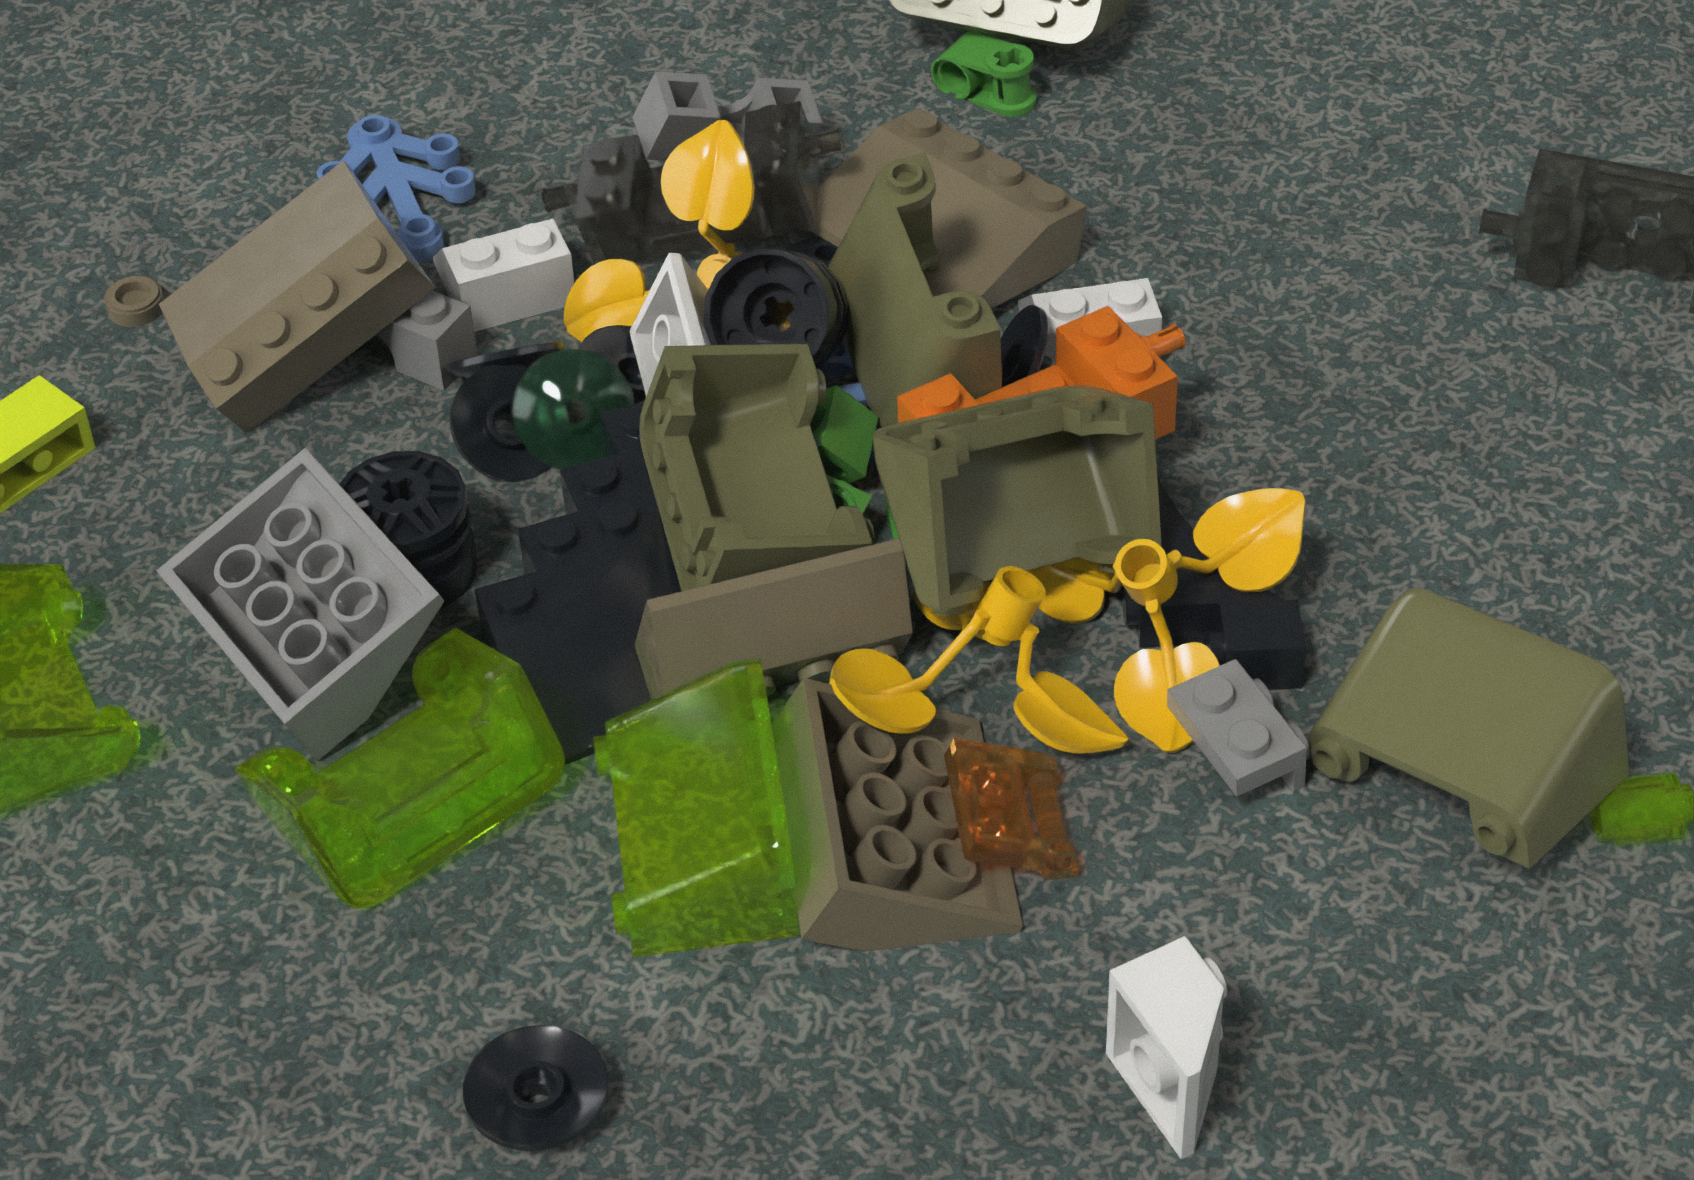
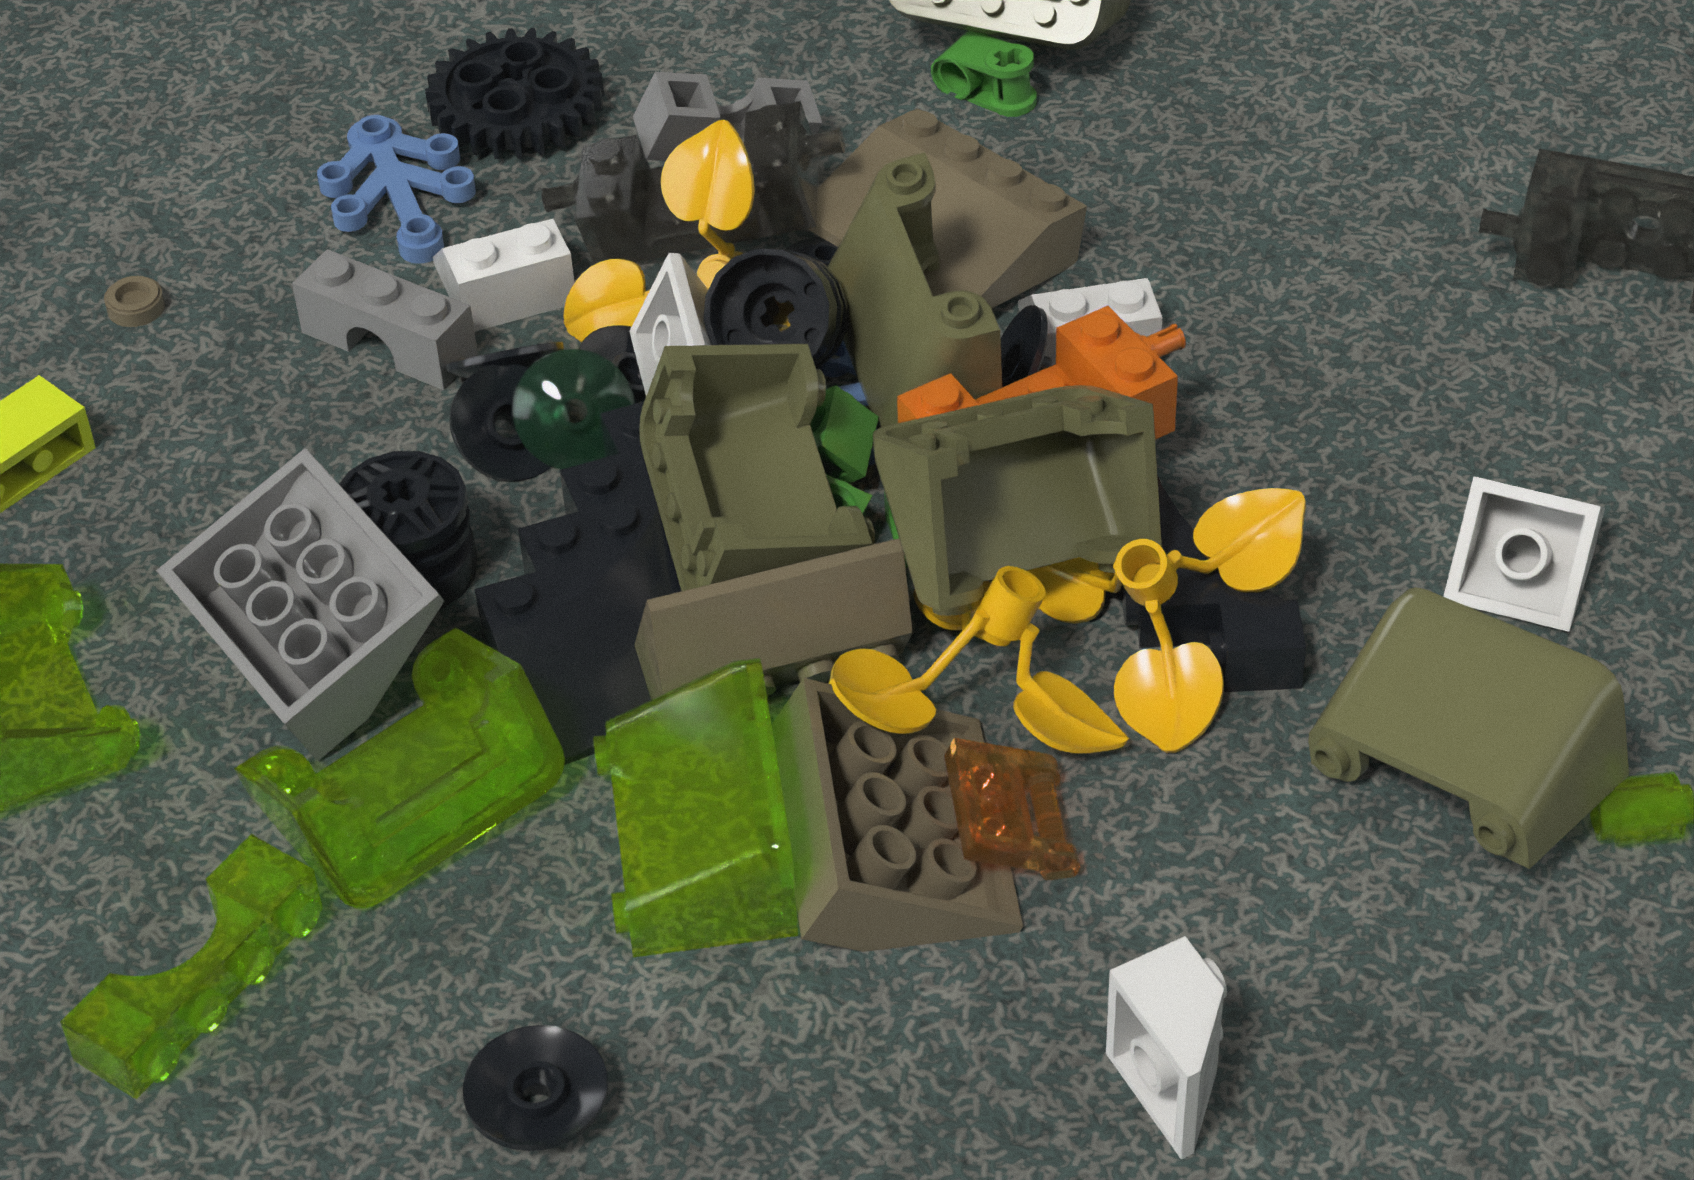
(140, 1025): none -> clear neon green arch
(293, 298): dark tan slope -> none
(515, 93): none -> black gear
(1240, 728): light grey bracket -> none
(1523, 553): none -> white slope

